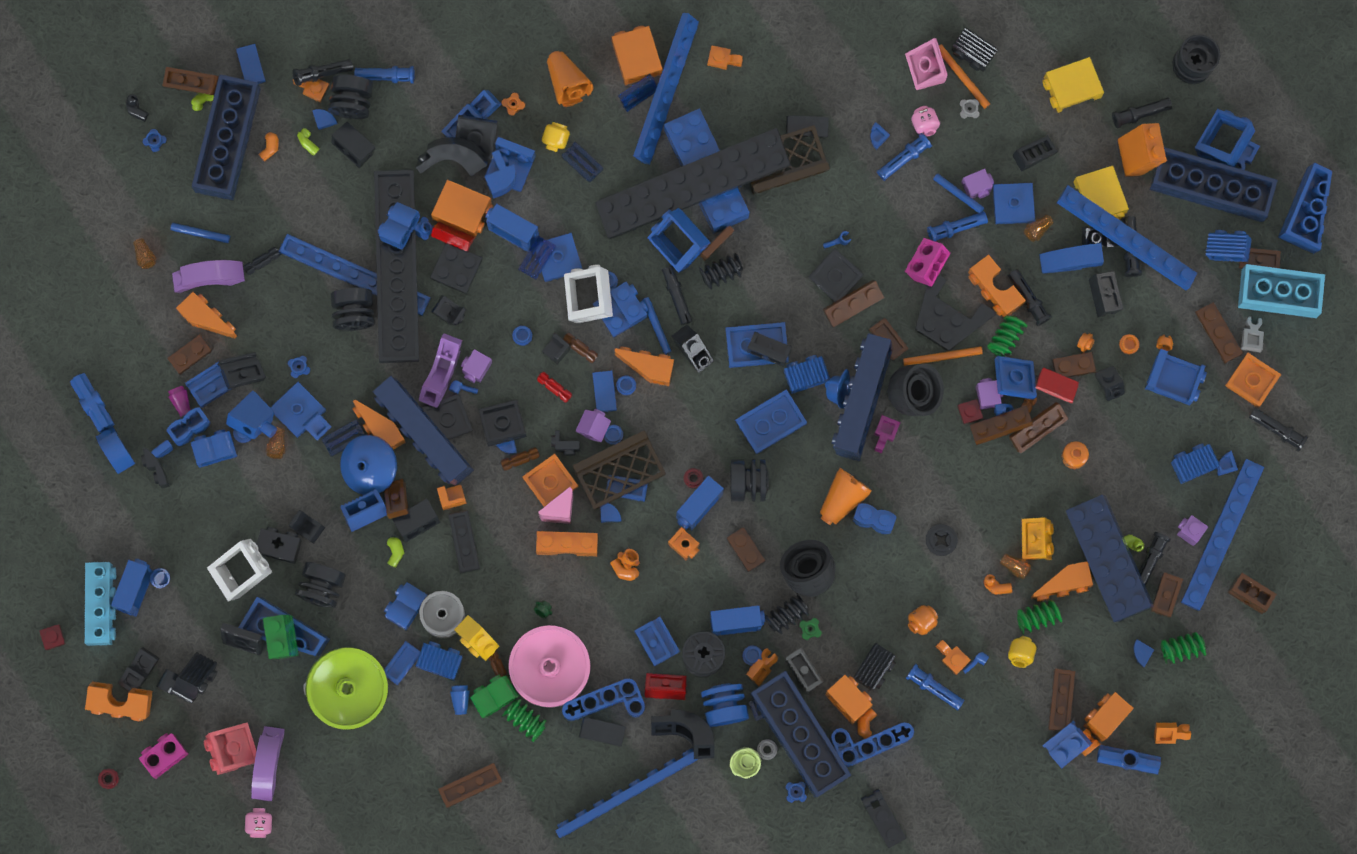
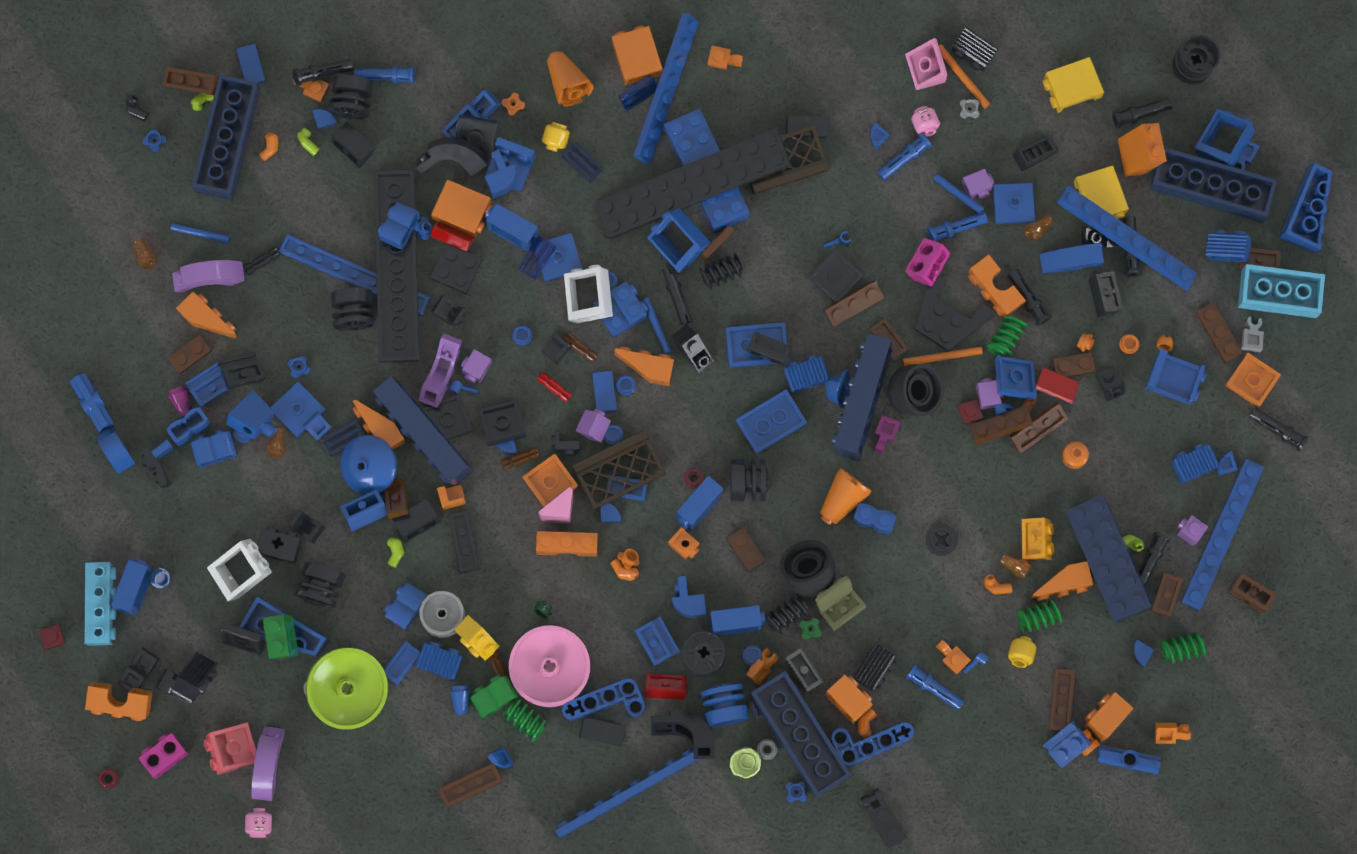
(501, 758): none -> blue tile
(685, 605): none -> blue brick
(839, 603): none -> olive bracket
(922, 620): orange head -> none

